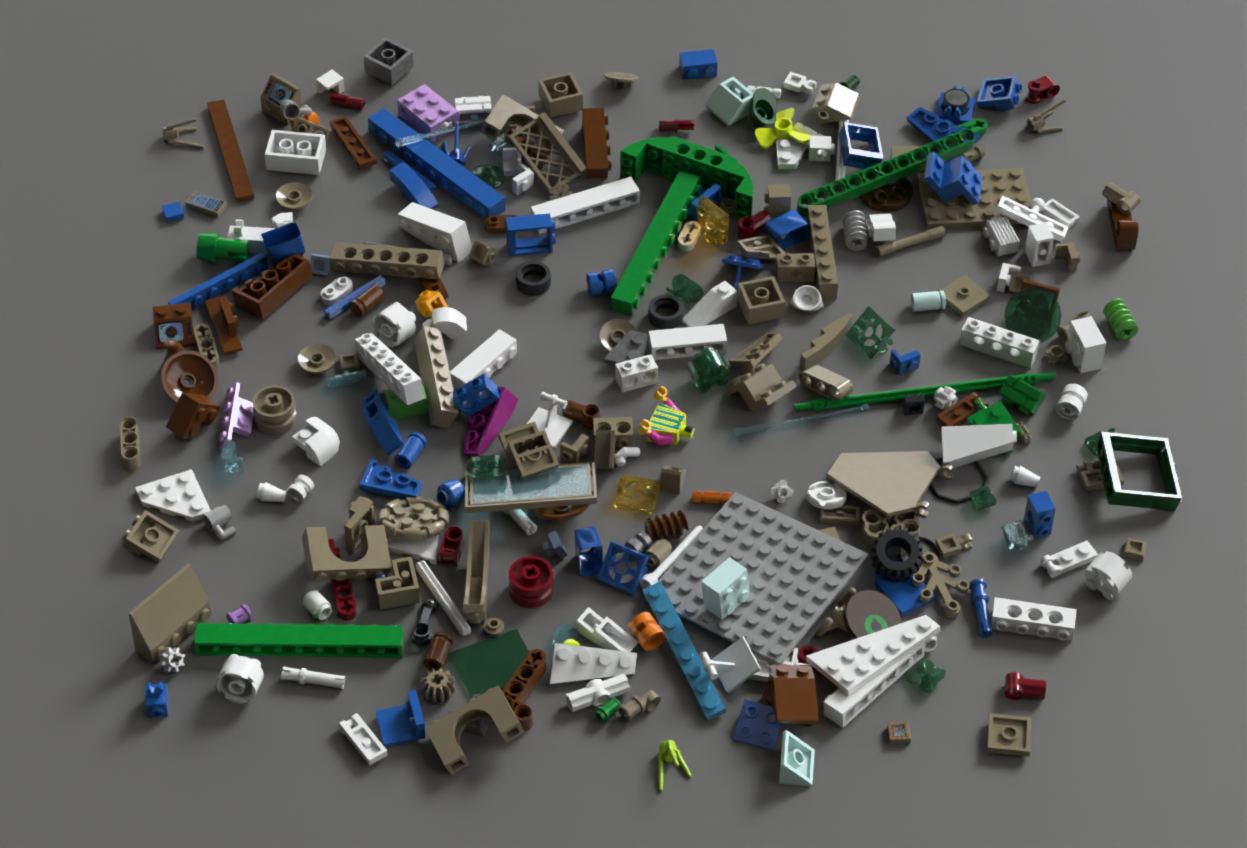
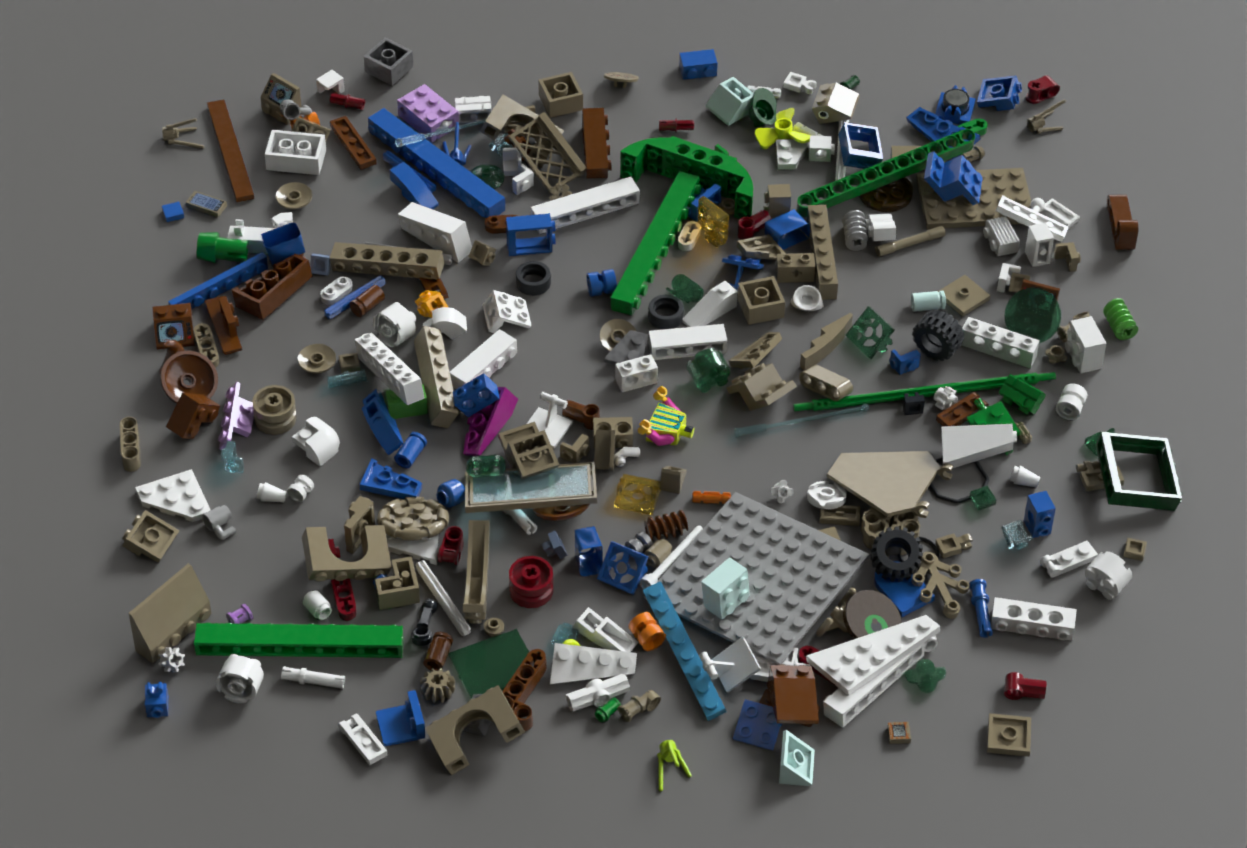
(507, 308): none -> white bracket
(938, 335): none -> black tyre
(1124, 201): dark tan piece -> none

